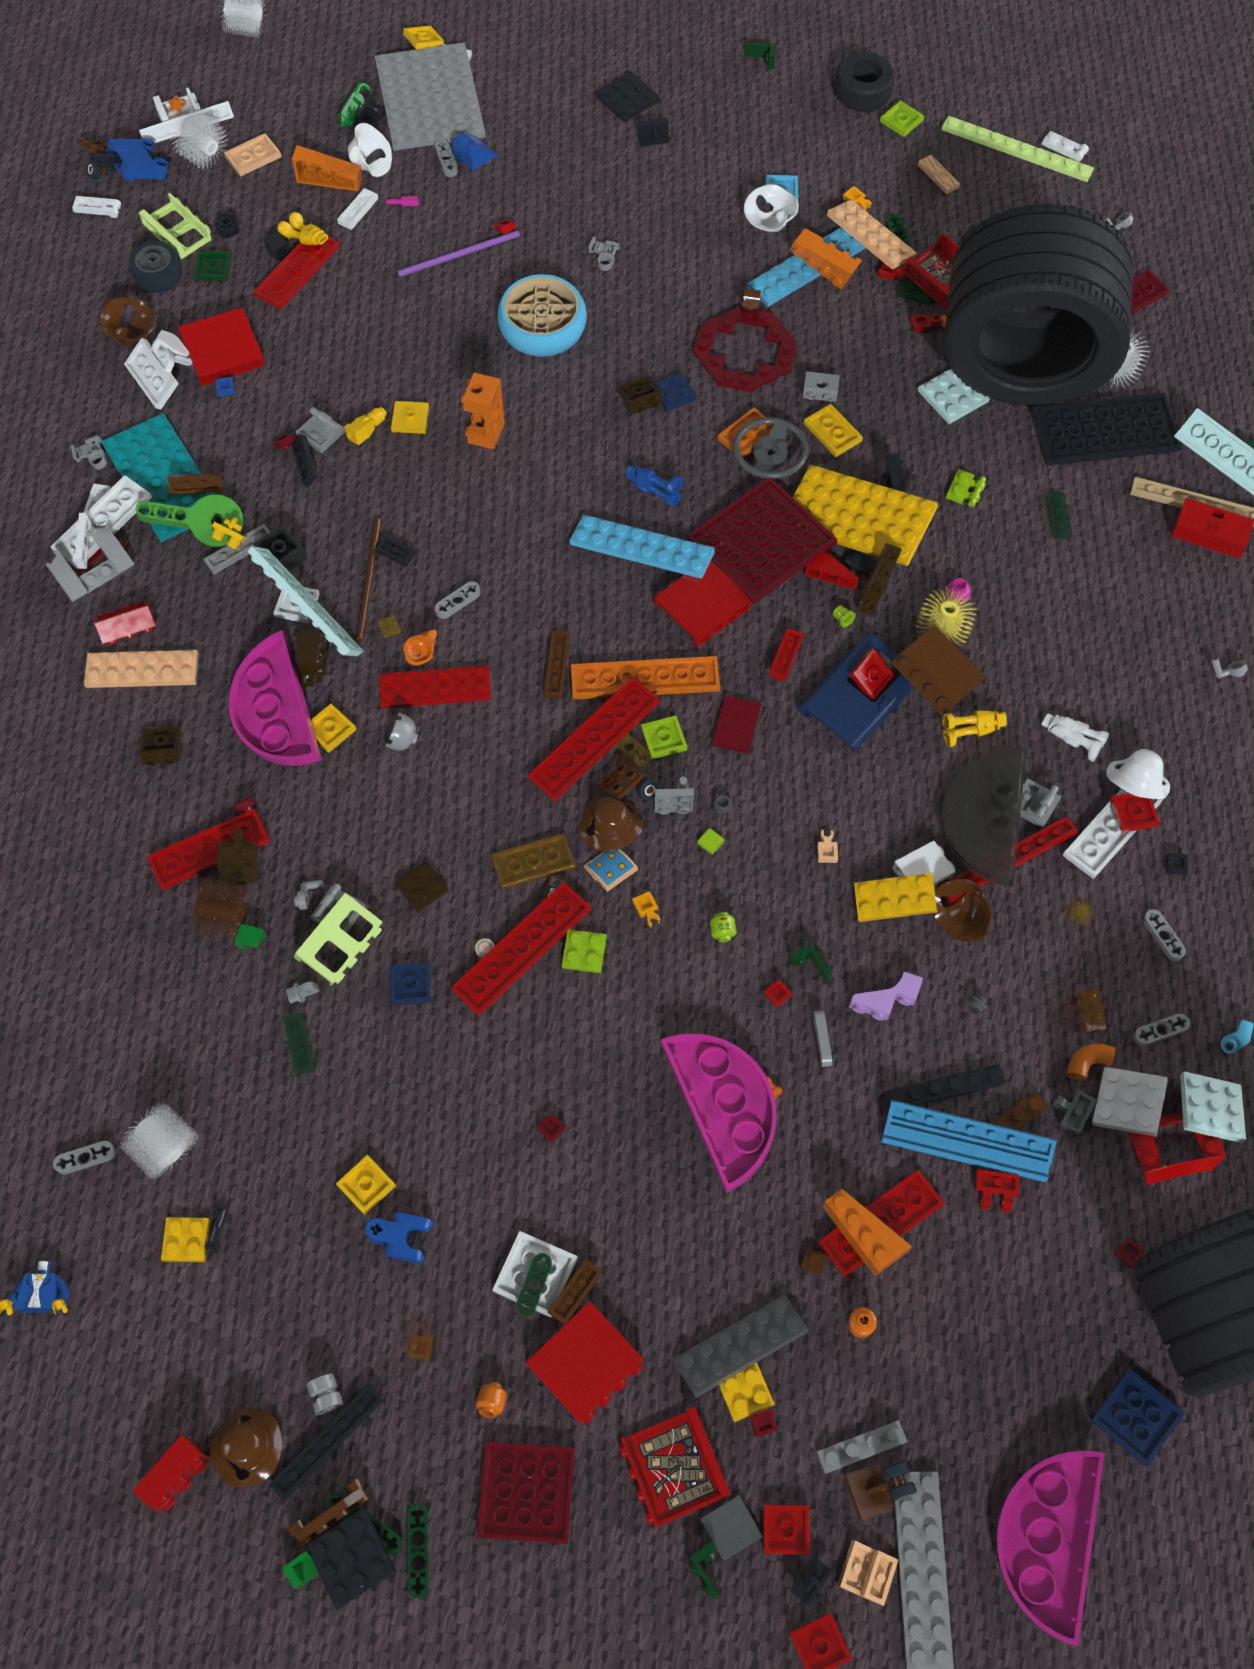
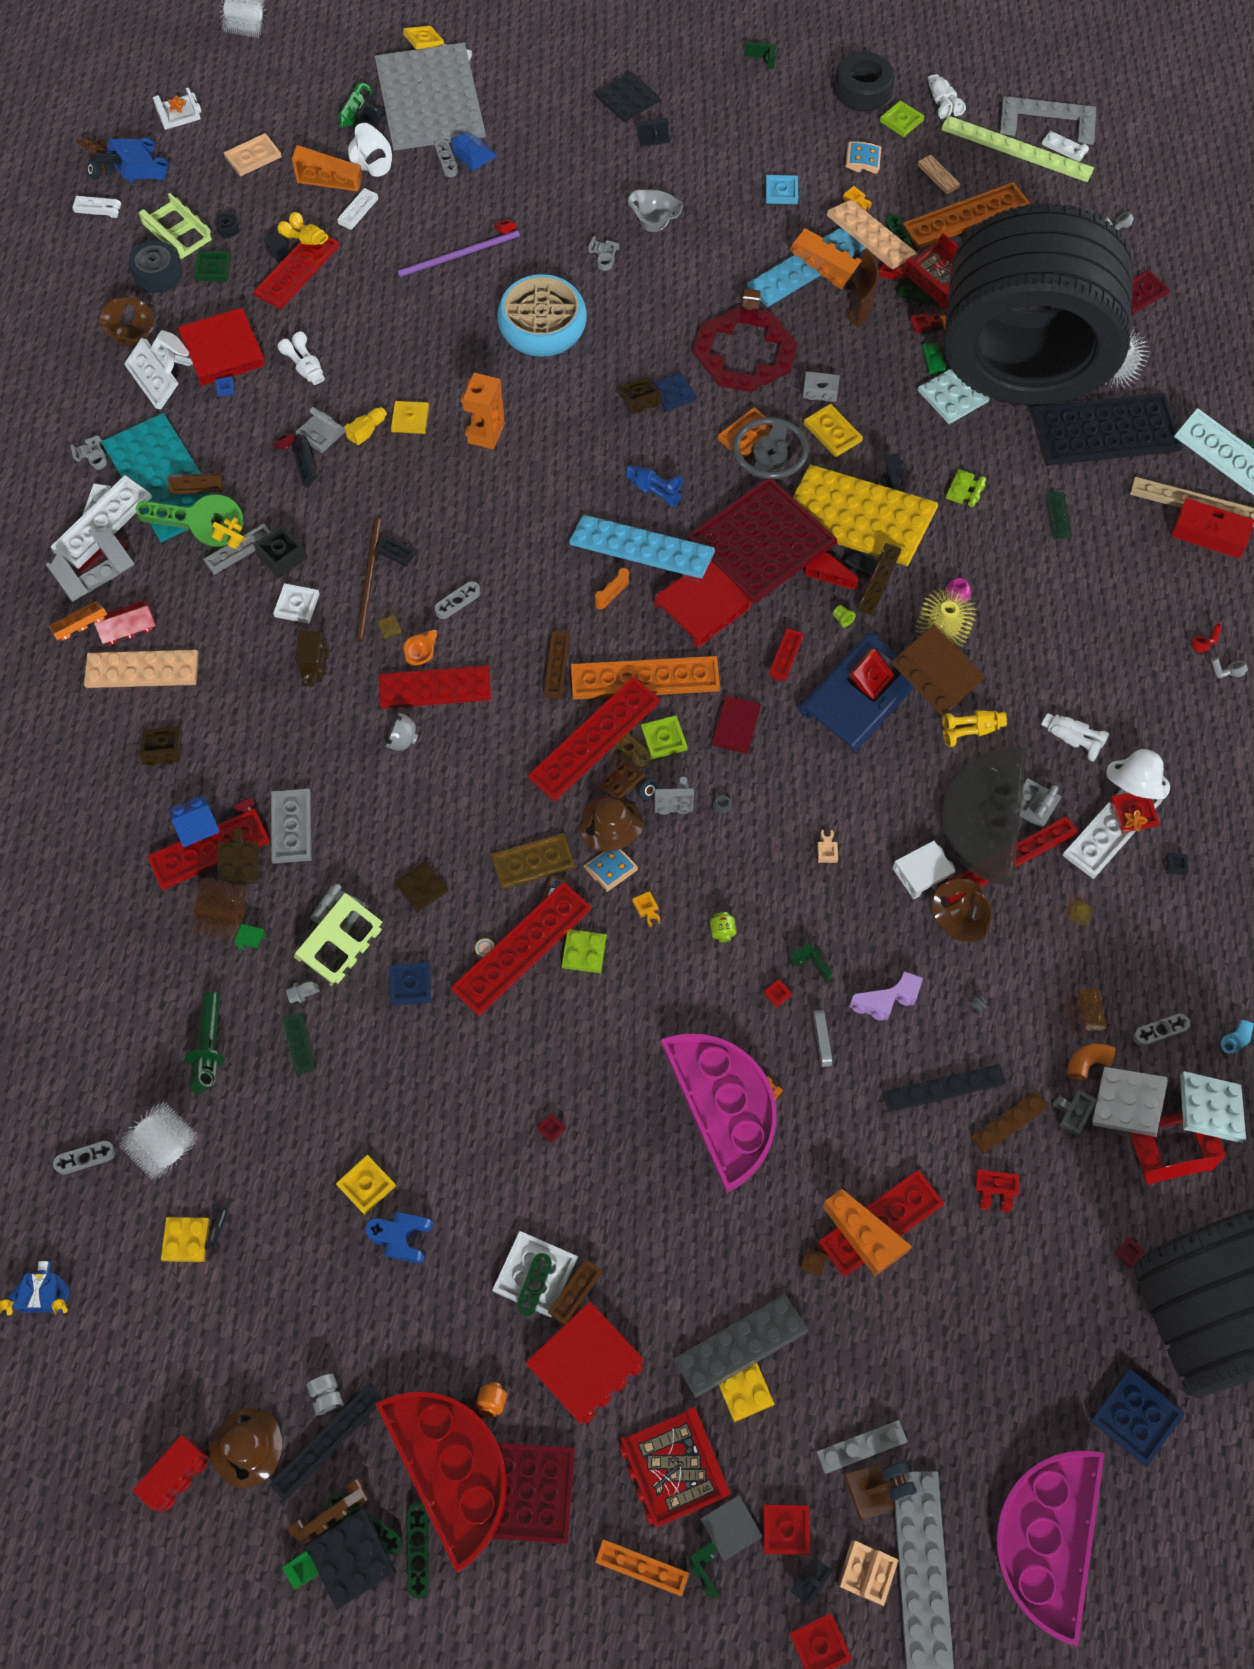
(77, 621): none -> orange plate
(81, 541): white plate -> none
(163, 130): white plate -> none
(193, 821): none -> blue slope
(199, 139): white piece -> none
(204, 1058): none -> dark green piece
(271, 707): dark pink plate -> none
(291, 825): none -> light grey plate
(301, 898): light grey plate -> none
(308, 366): none -> white piece
(308, 605): light aqua plate -> none
(331, 727): yellow plate -> none
(405, 201): dark pink axle -> none
(420, 1348): clear orange plate -> none
(452, 1468): none -> red plate
(612, 589): none -> orange plate
(642, 1568): none -> orange plate
(654, 208): none -> light grey piece
(710, 841): lime tile -> none
(763, 1422): dark red plate -> none
(783, 206): white piece -> none
(859, 1329): orange head -> none
(863, 156): none -> slope
(865, 286): none -> reddish brown panel
(895, 897): yellow plate -> none
(933, 358): none -> green plate
(945, 97): none -> white piece
(962, 215): none -> orange plate
(969, 1141): dark azure plate -> none
(1013, 106): none -> light grey plate
(1135, 820): none -> orange plant
(1177, 944): light grey beam -> none
(1203, 644): none -> red plate

